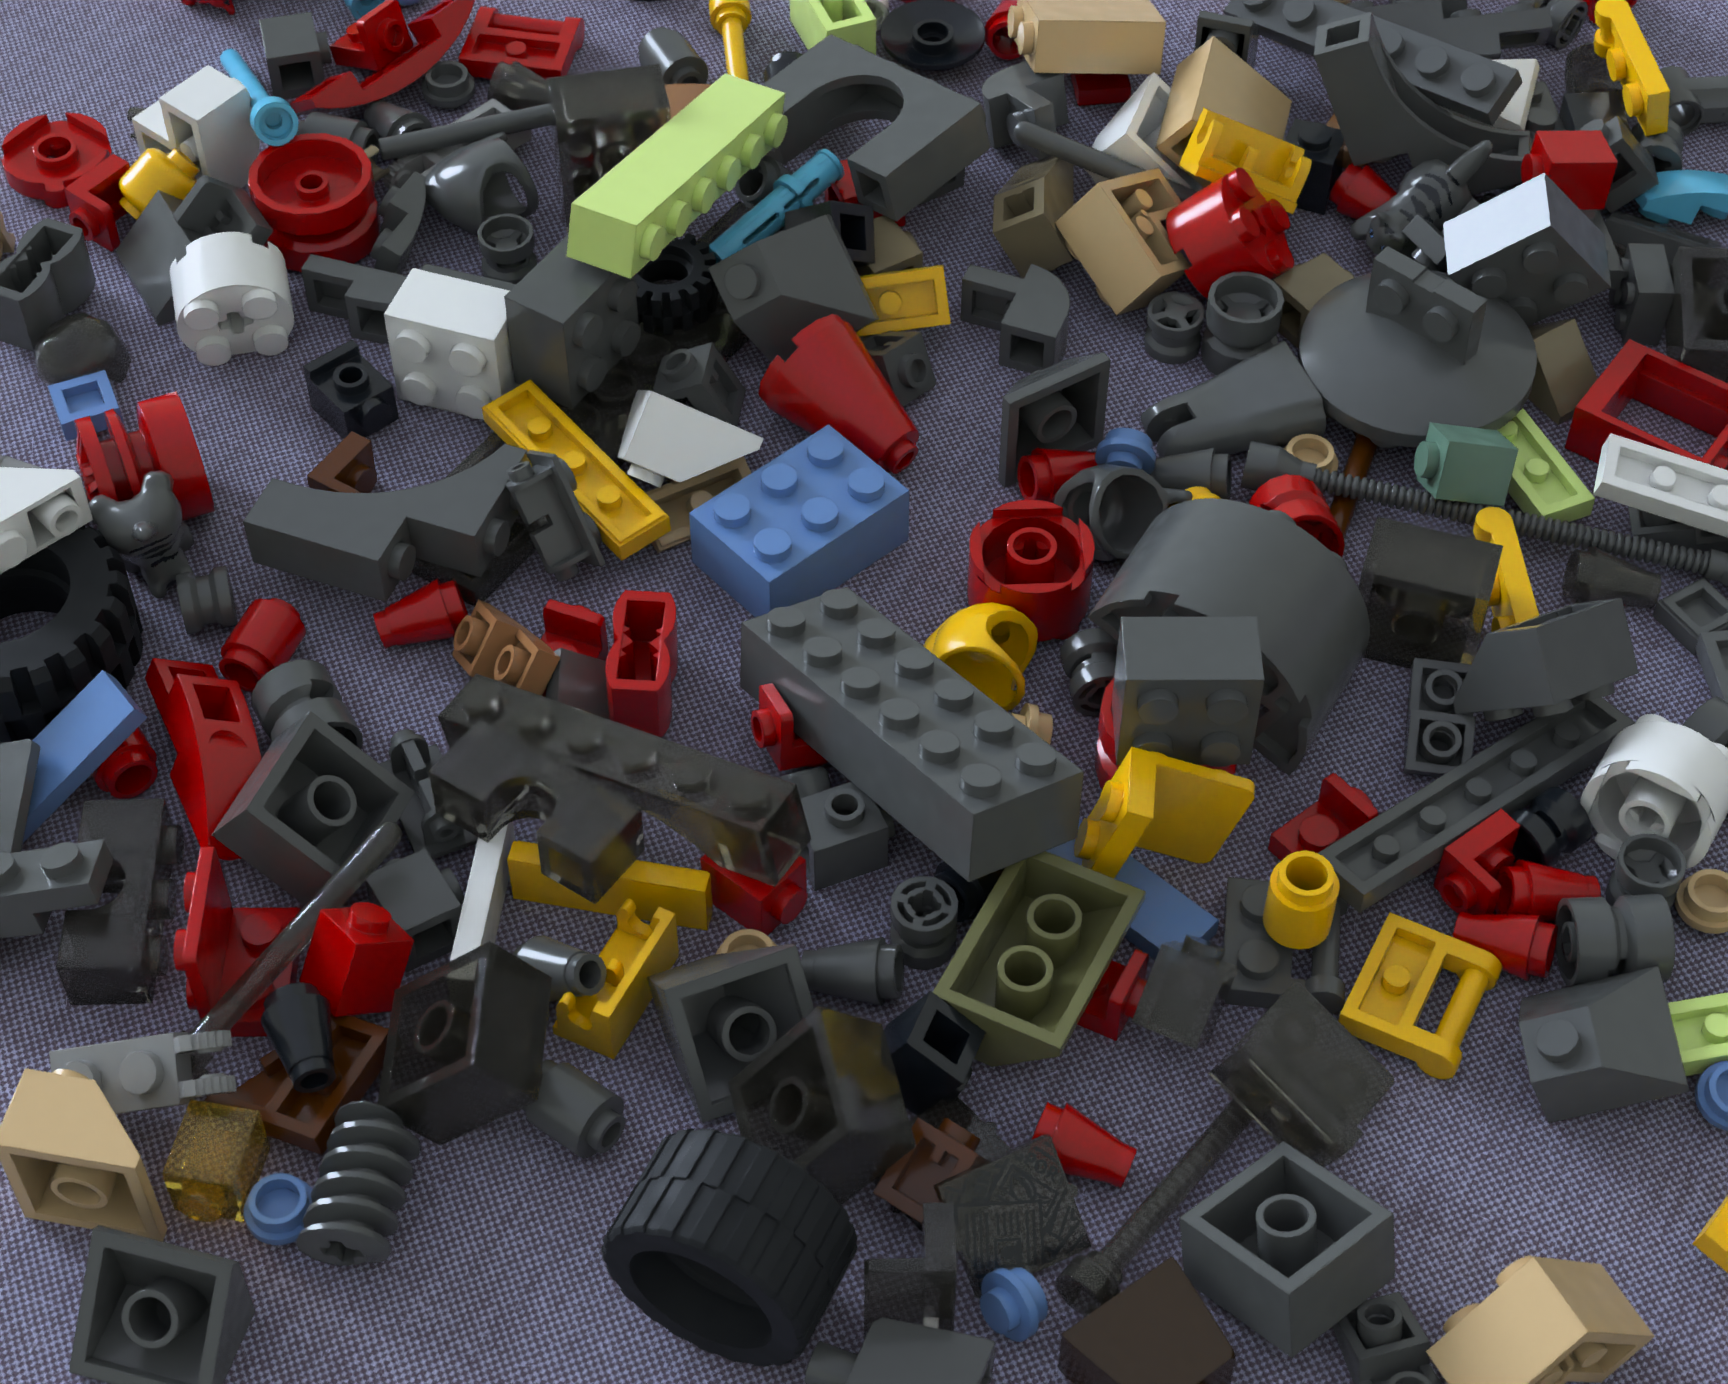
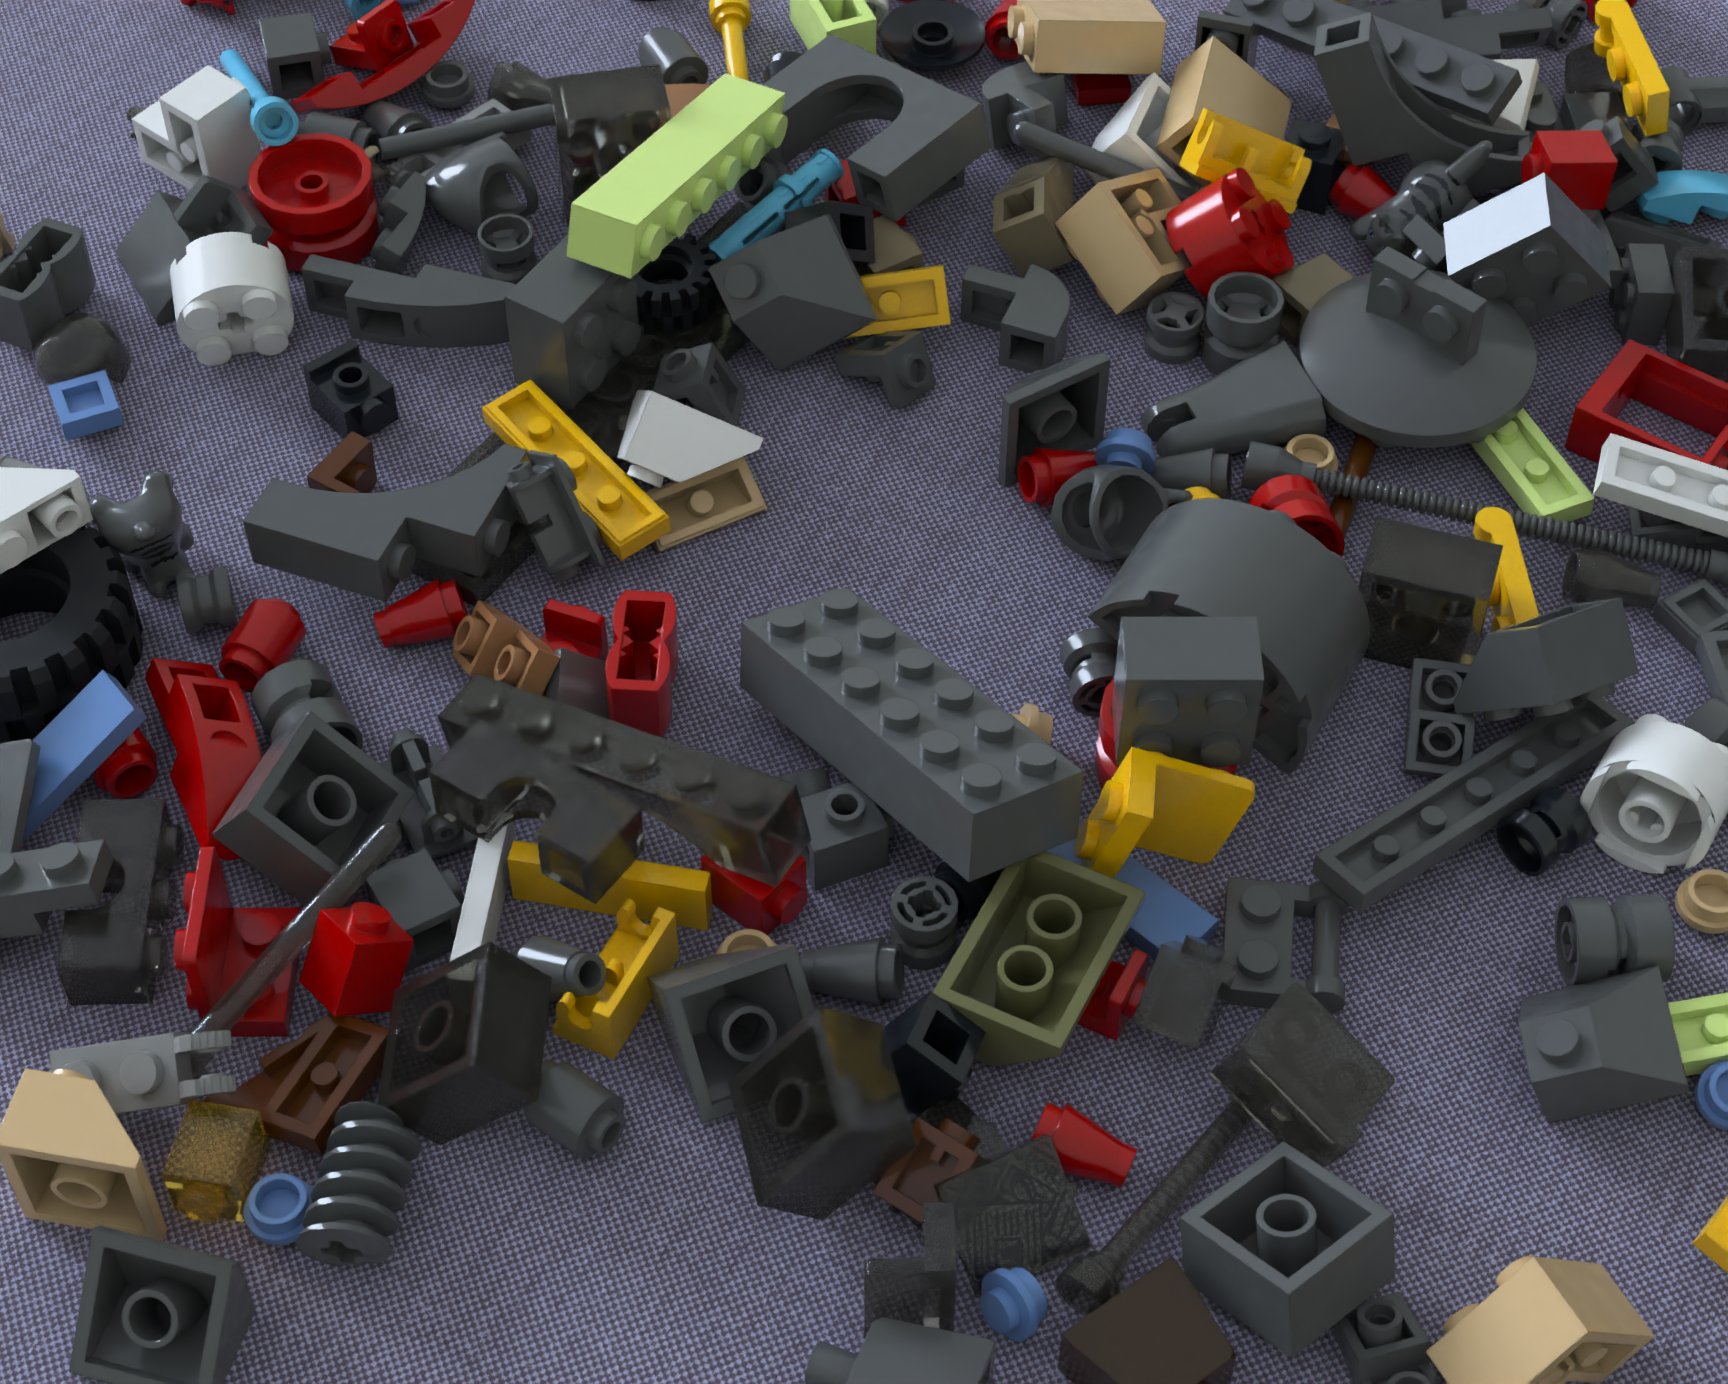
(73, 143): red plate -> none
(96, 204): red bracket -> none
(154, 172): yellow head -> none
(161, 443): red wheel -> none
(301, 1034): black cone -> none
(449, 343): white brick -> none
(534, 42): red plate -> none
(730, 1247): black tyre -> none
(773, 730): red bracket -> none
(800, 524): medium blue brick -> none
(840, 385): red cone -> none
(988, 648): yellow piece -> none
(1034, 563): red brick -> none
(1301, 900): yellow brick -> none
(1332, 817): red bracket -> none
(1398, 984): yellow plate -> none
(1465, 464): sand green brick -> none
(1471, 864): red bracket -> none
(1518, 940): red cone -> none
(1539, 888): red cone -> none
(1562, 369): dark tan slope -> none
(1647, 867): dark grey wheel -> none

